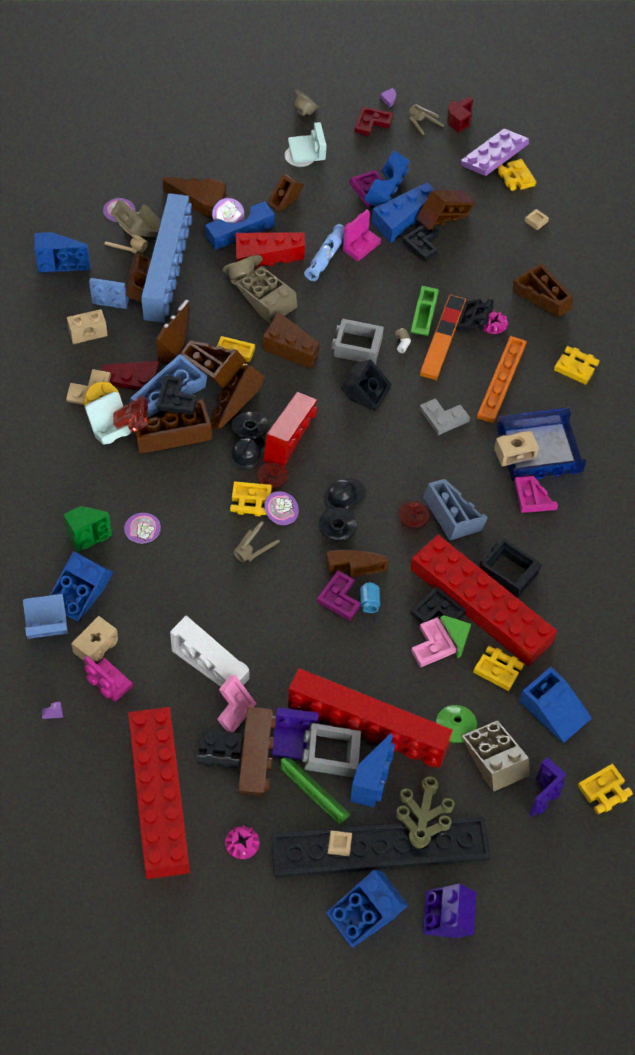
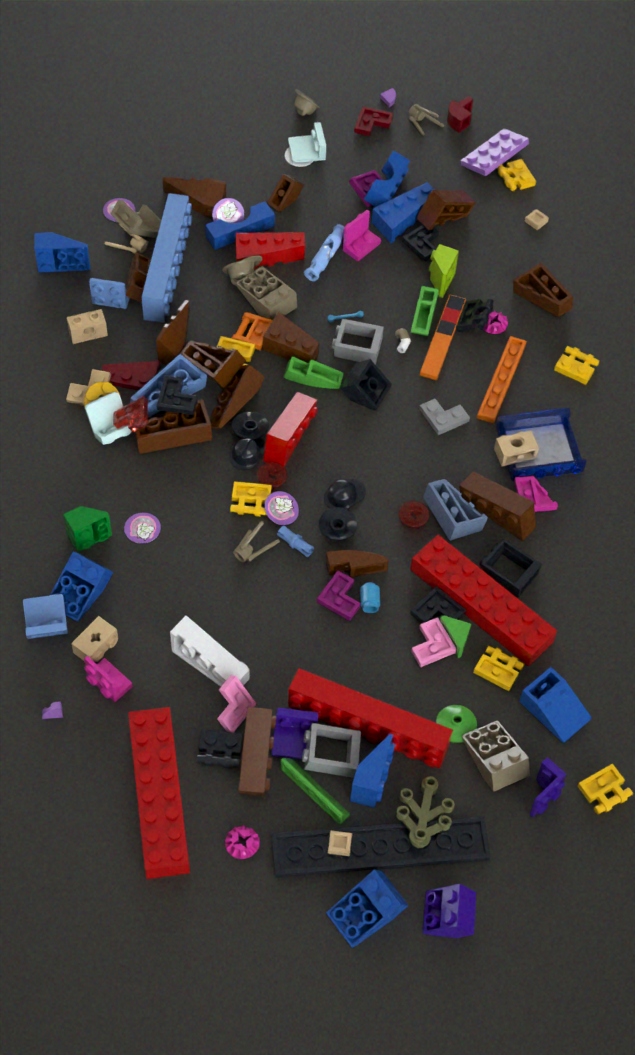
(256, 332): none -> orange plate
(295, 541): none -> medium blue pin
(313, 374): none -> bright green slope
(331, 318): none -> dark azure hinge
(443, 267): none -> lime slope
(500, 504): none -> reddish brown wedge

